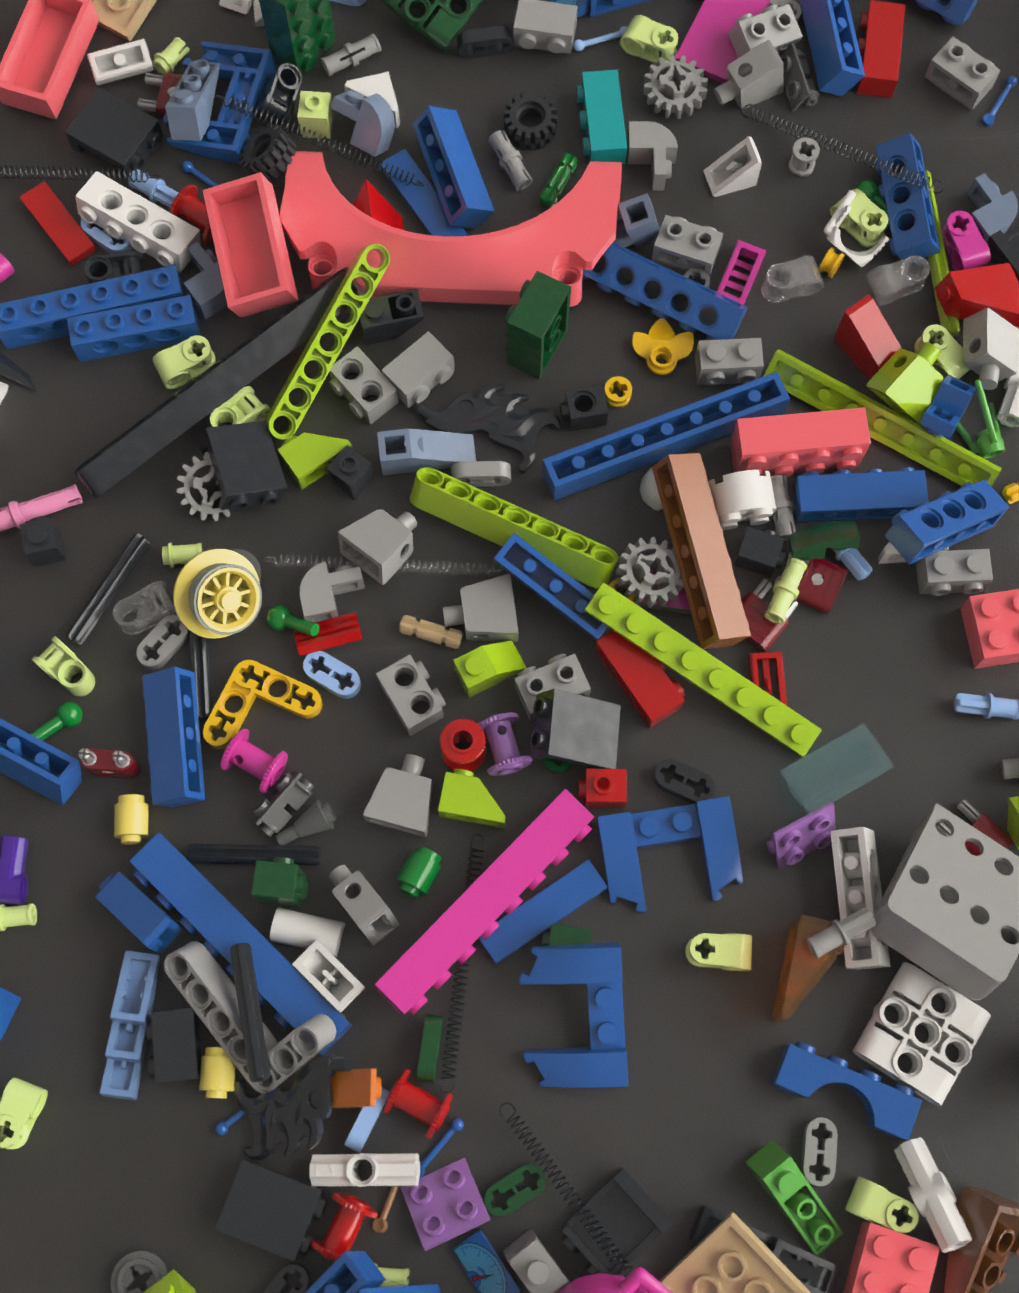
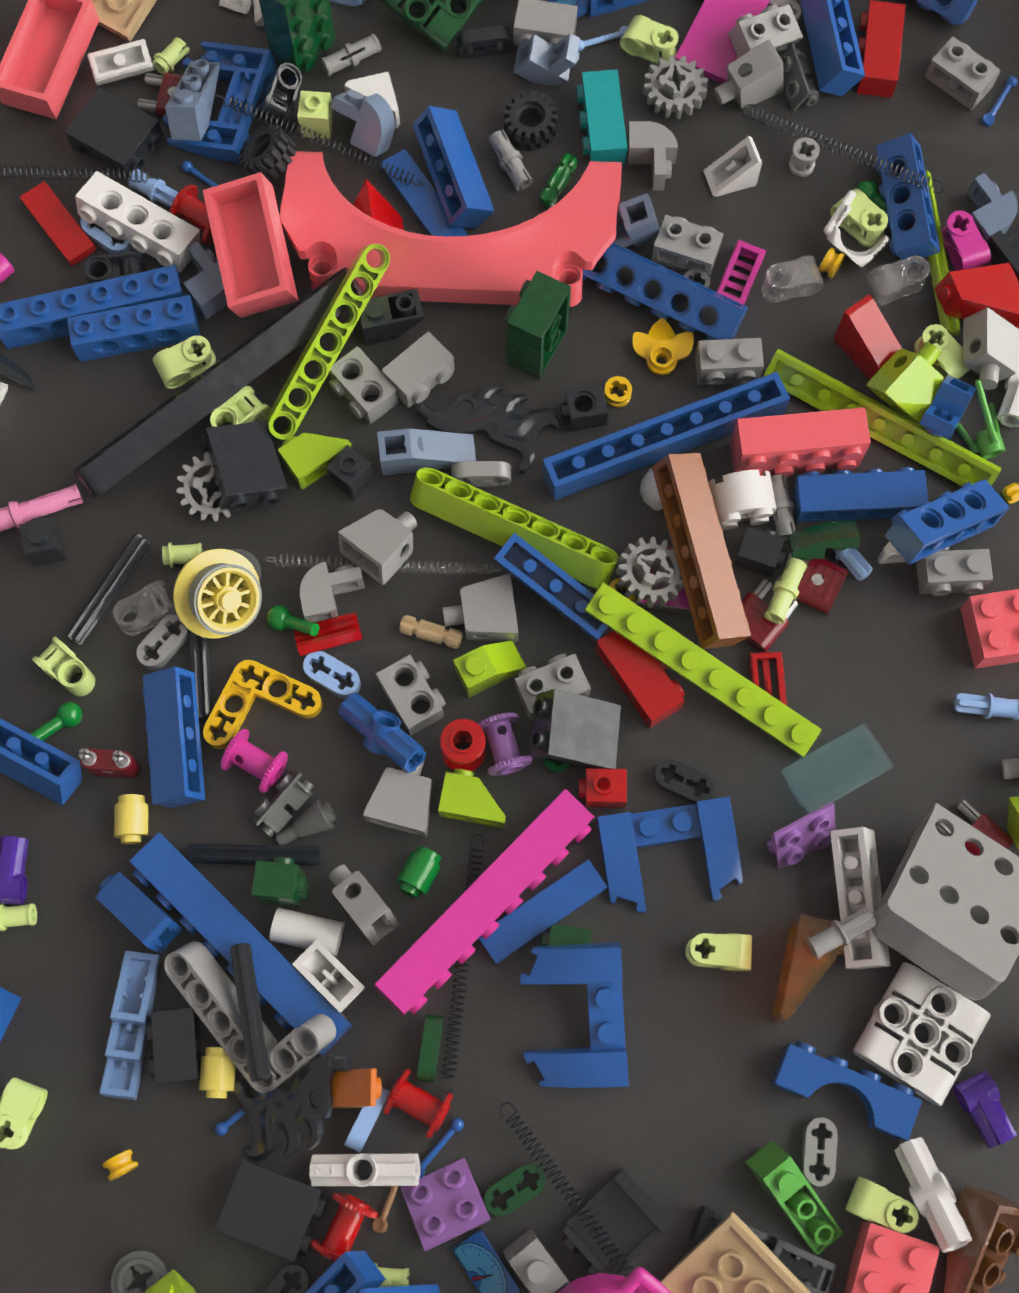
(120, 1164): none -> yellow bush
(382, 732): none -> blue piece
(547, 63): none -> sand blue brick
(980, 1099): none -> dark purple piece

